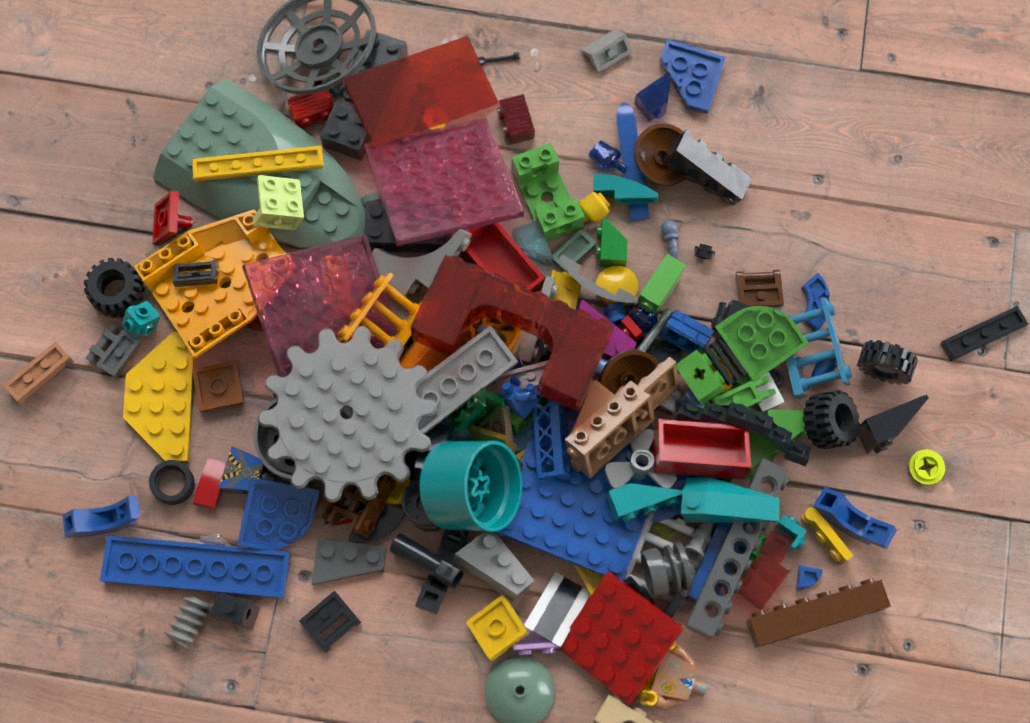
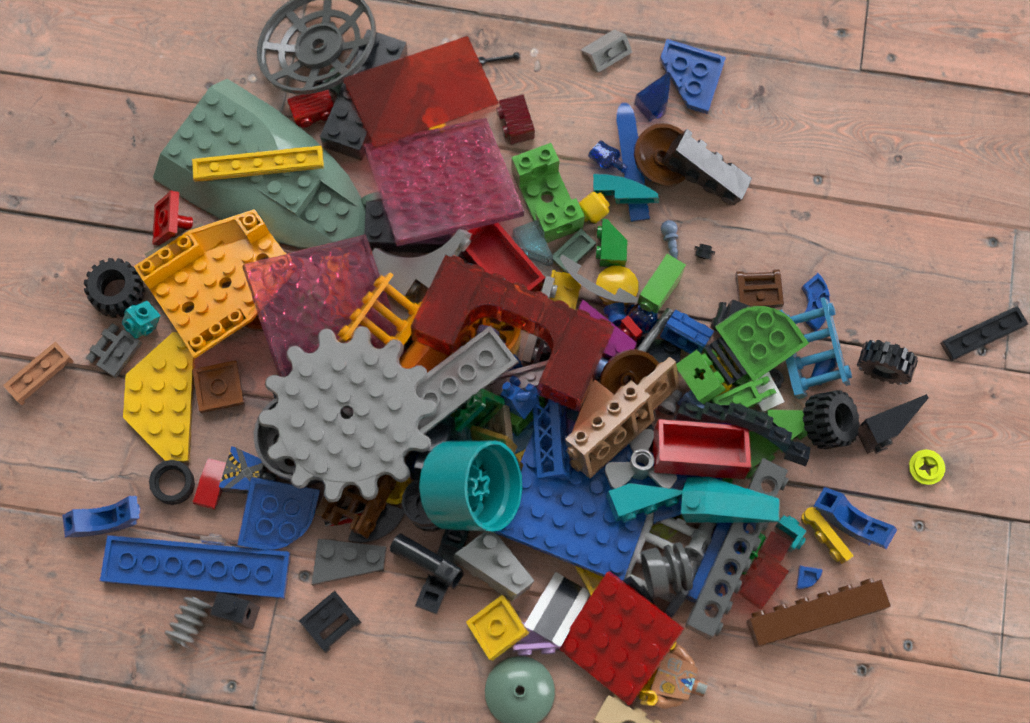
(195, 277): black tile -> none
(279, 203): yellowish green bracket -> none

